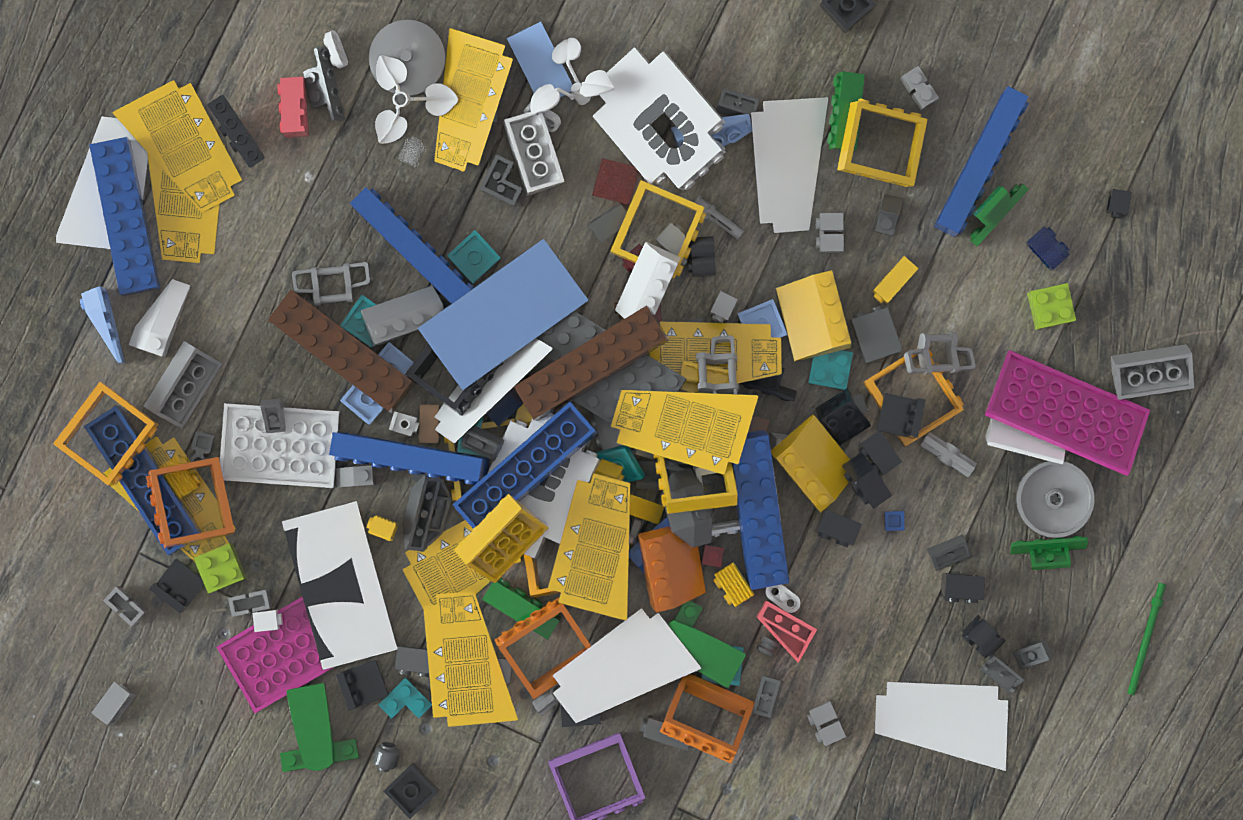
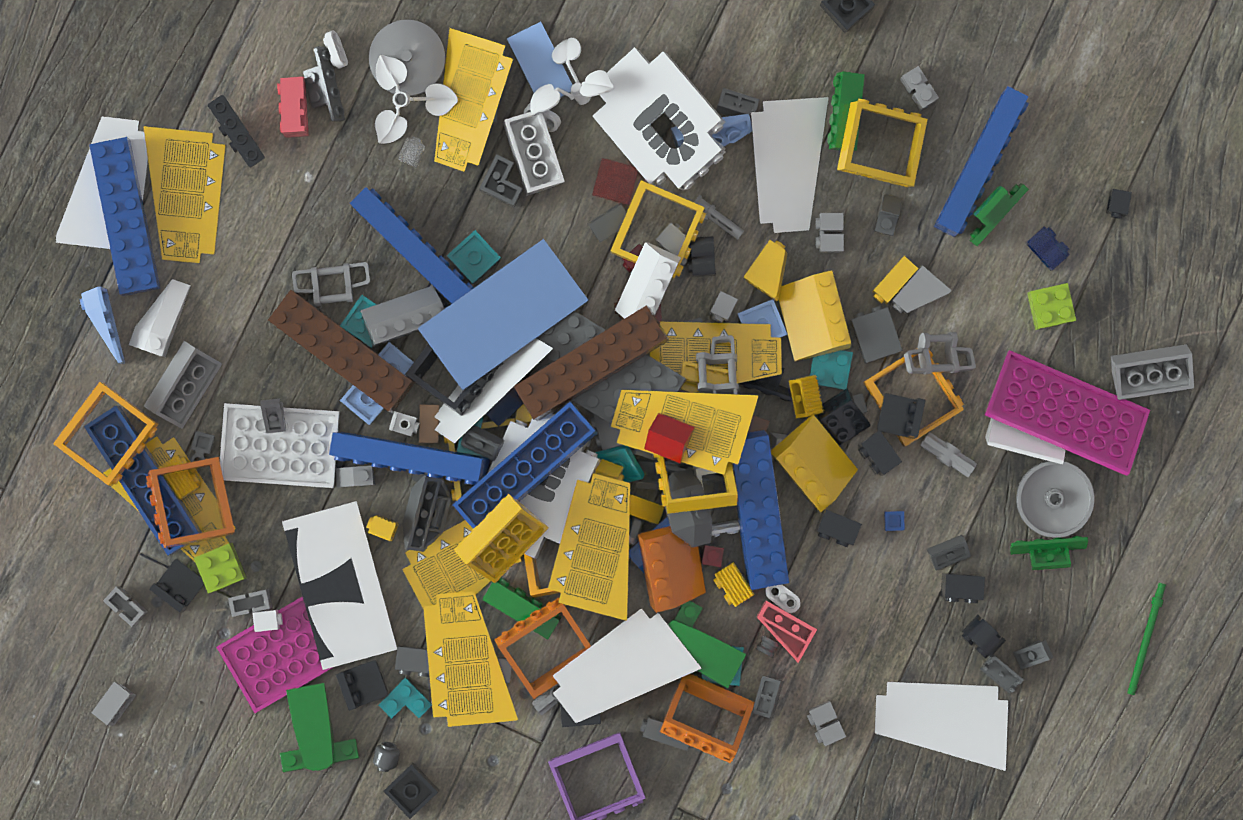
(182, 142): yellow sticker -> none
(668, 437): none -> red slope
(768, 270): none -> yellow slope
(806, 396): none -> yellow brick
(866, 481): black brick -> none
(919, 291): none -> light grey slope

